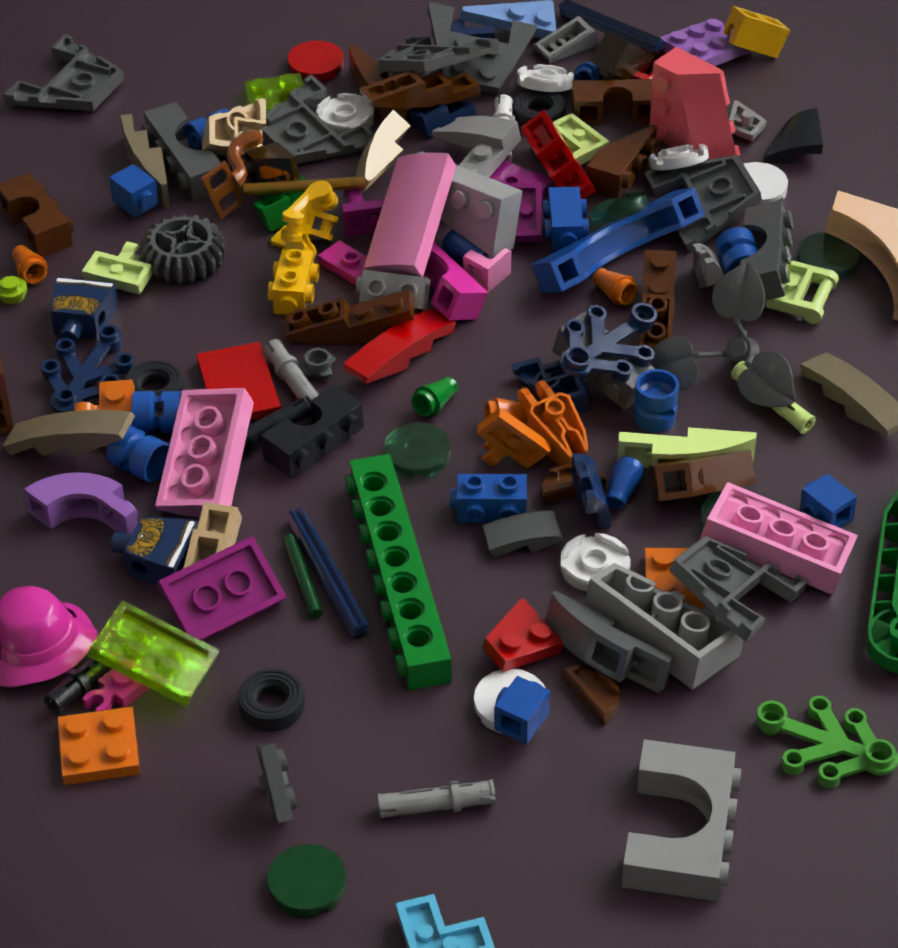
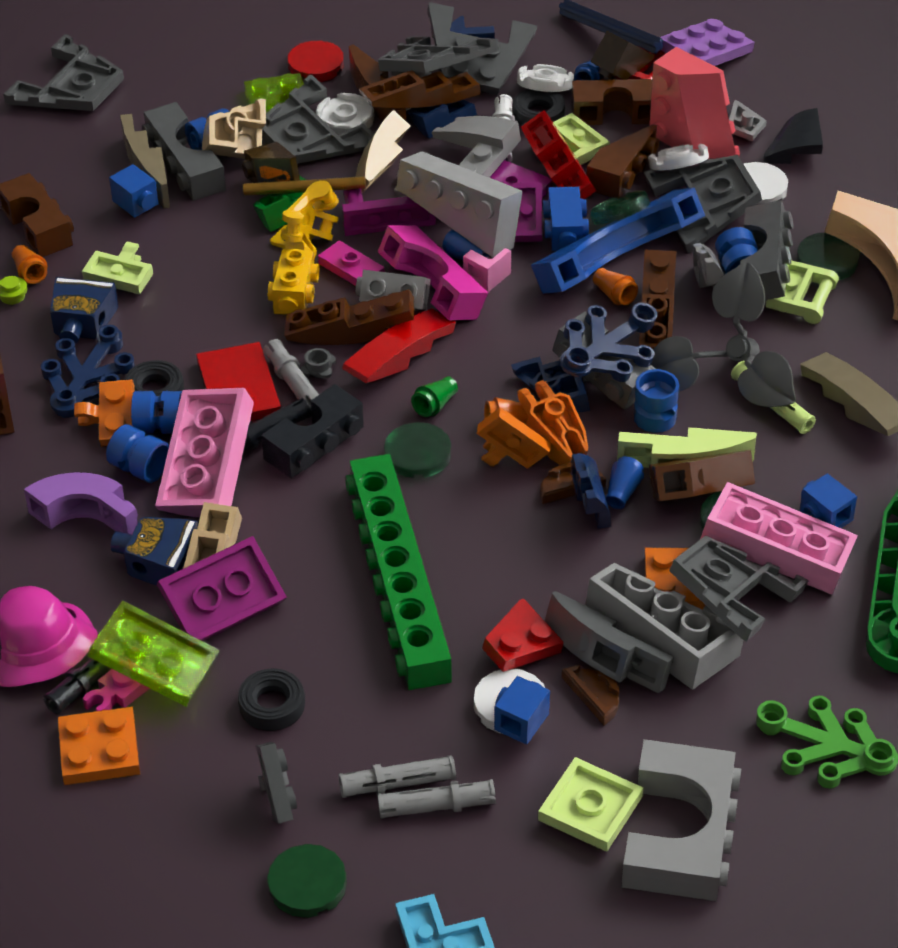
(72, 430): dark tan slope -> none
(183, 248): dark grey gear -> none
(234, 179): dark orange piece -> none
(302, 576): dark green bar -> none
(328, 572): dark blue axle -> none
(396, 776): none -> light grey pin
(411, 214): bright pink slope -> none
(488, 497): blue brick -> none
(501, 15): medium blue wing -> none
(516, 531): dark grey slope -> none
(579, 38): light grey slope -> none
(590, 555): white tile -> none
(590, 804): none -> yellowish green plate
(756, 32): yellow hinge -> none

